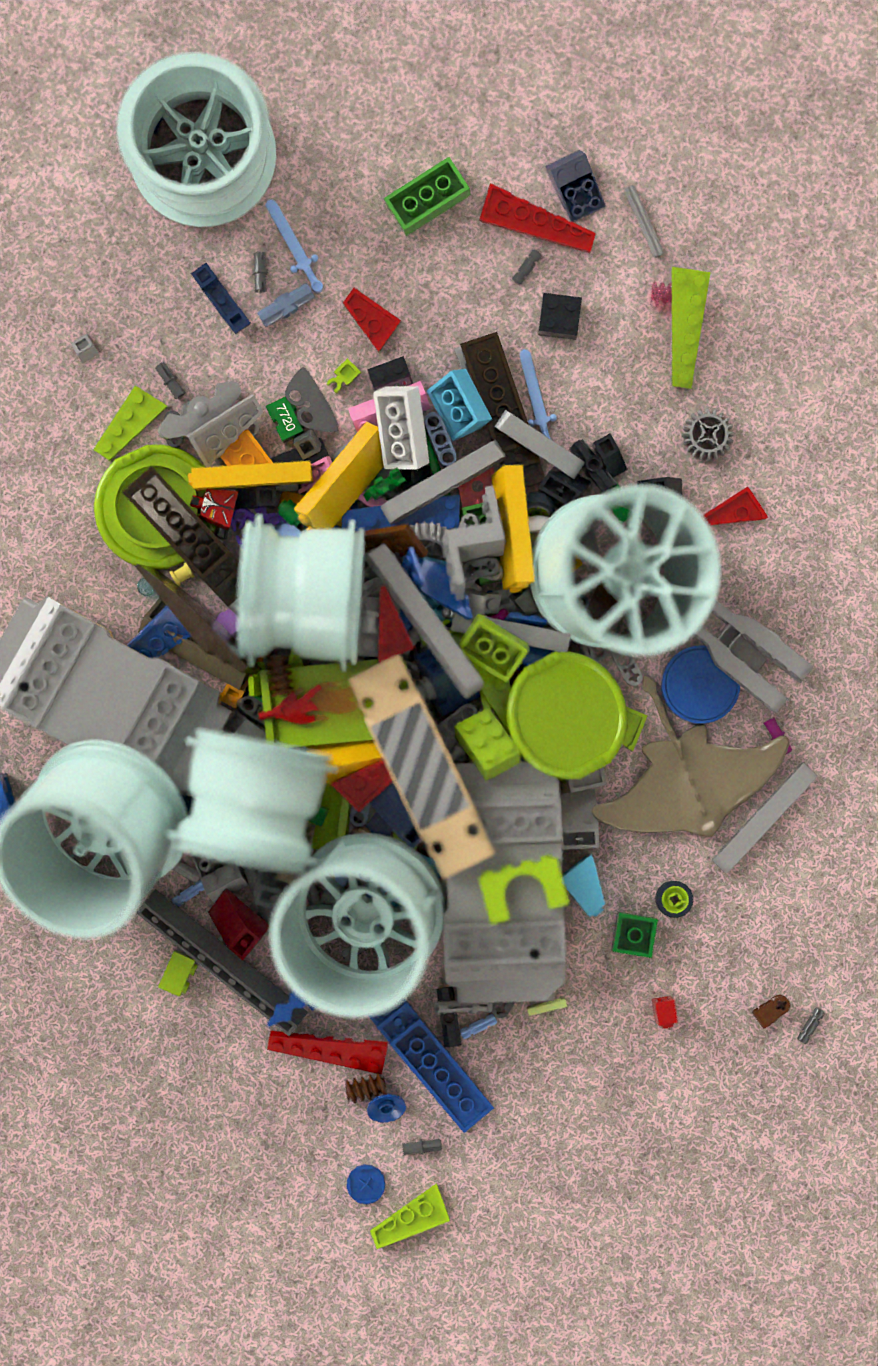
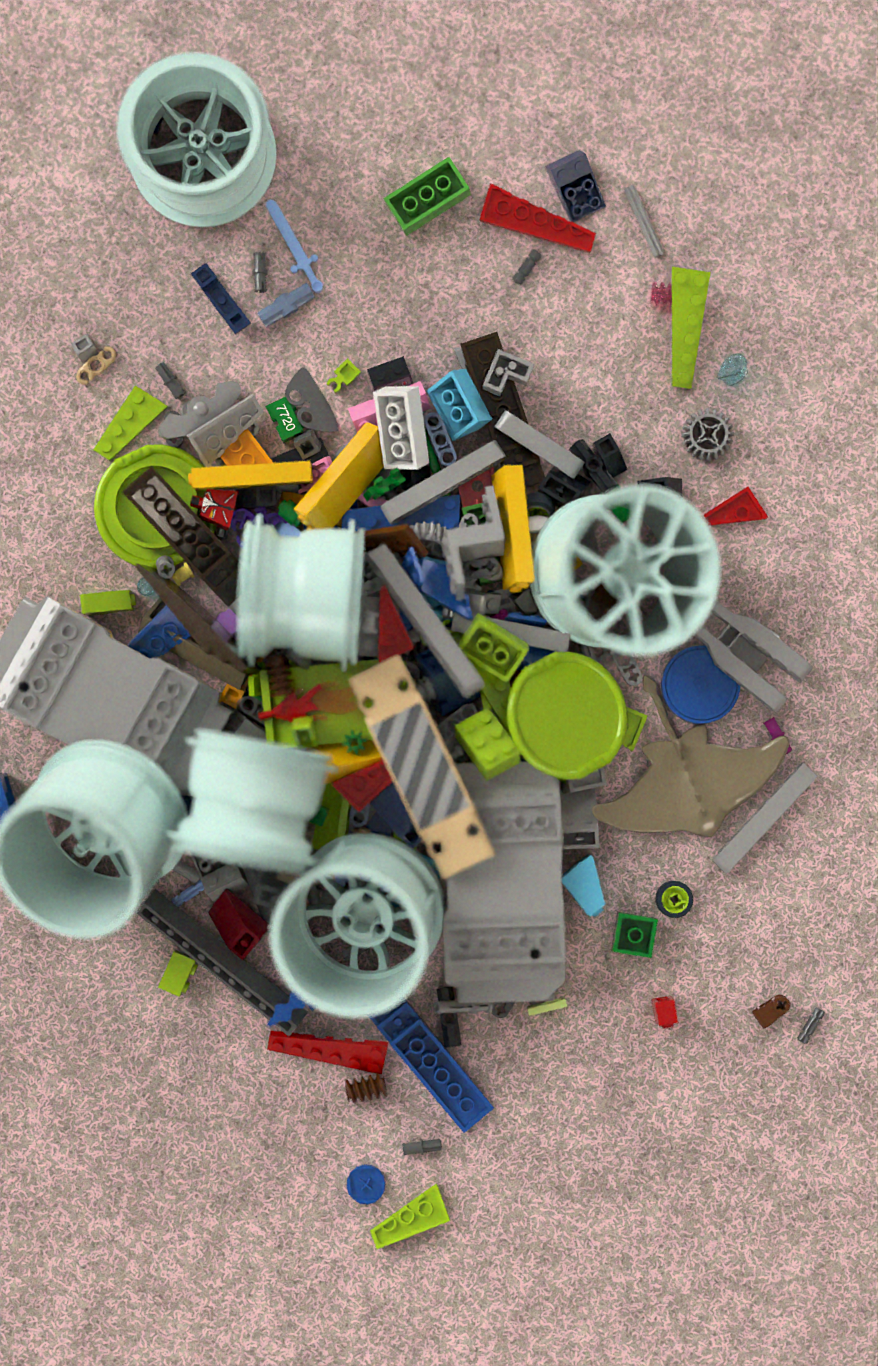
(87, 366): none -> tan piece
(107, 602): none -> lime slope
(165, 560): none -> light grey bush
(298, 660): none -> dark grey beam
(304, 732): none -> lime slope
(349, 743): none -> green gear
(372, 318): red wing -> none
(386, 1108): blue dish -> none
(478, 1026): light blue axle -> none
(506, 367): none -> light grey brick
(535, 394): light blue sword -> none
(546, 871): lime arch -> none
(559, 316): black brick -> none
(733, 370): none -> clear light blue helmet

